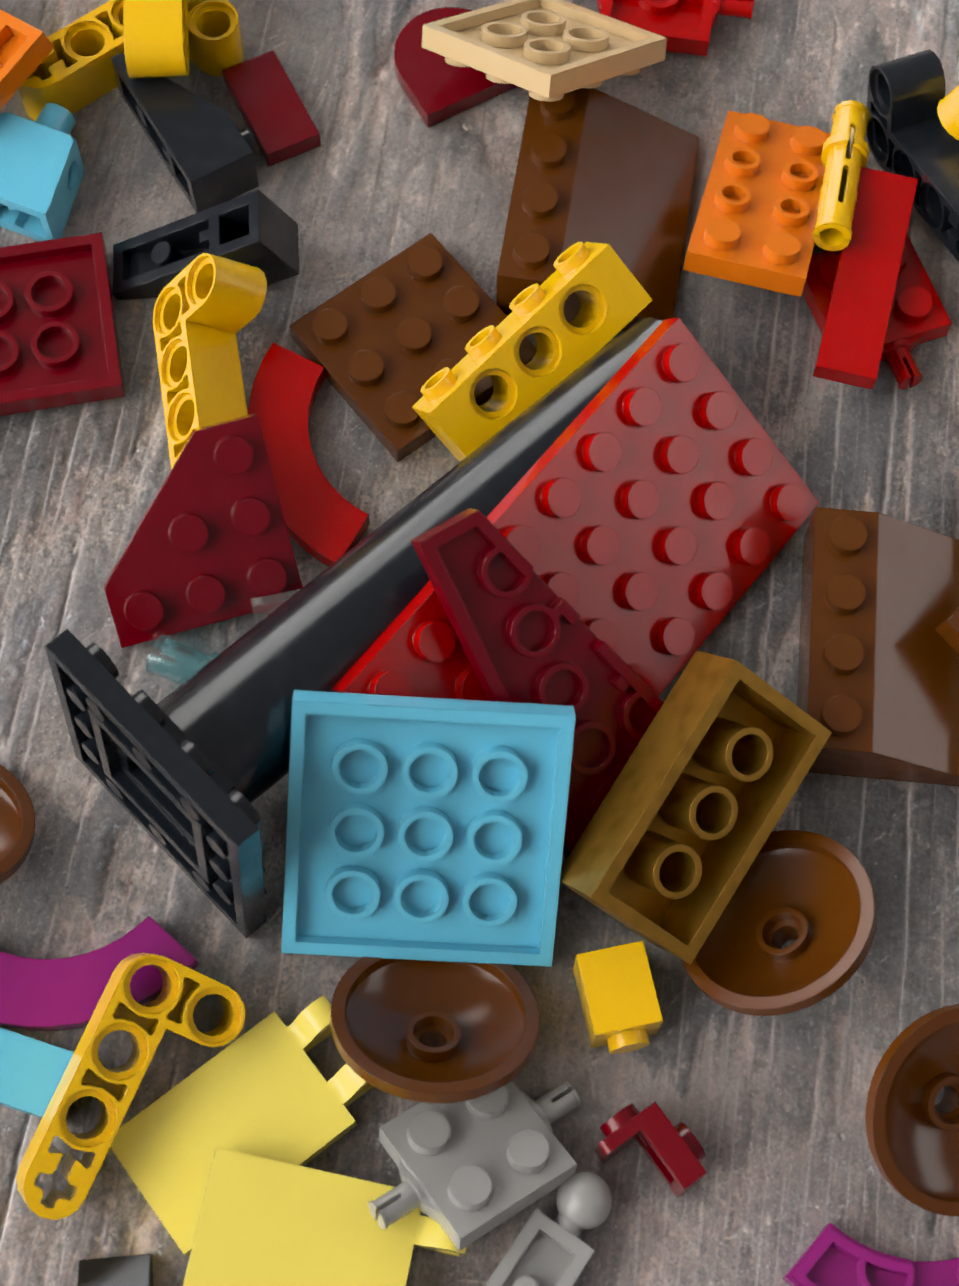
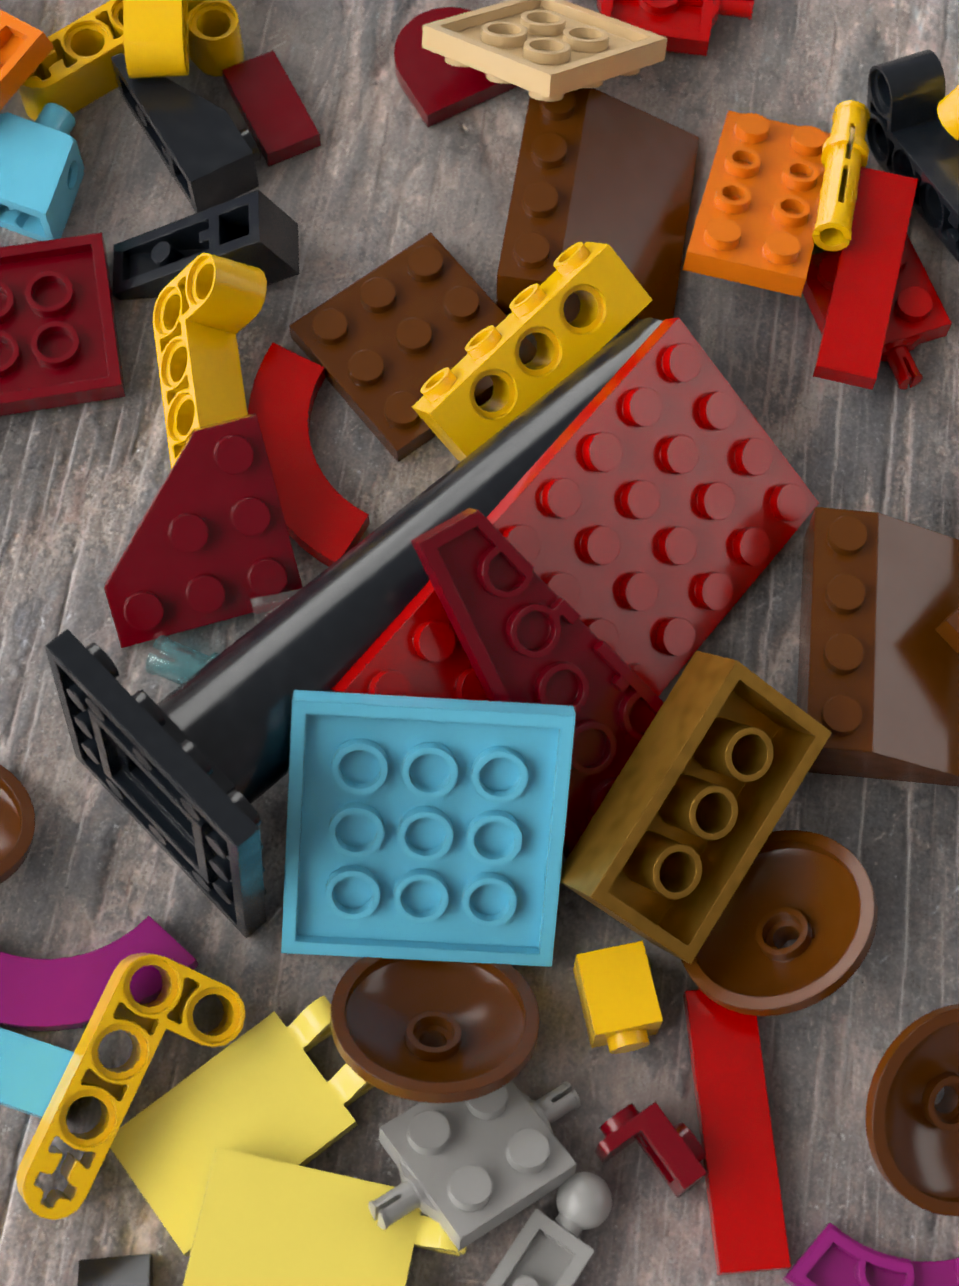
(736, 1138): none -> red tile

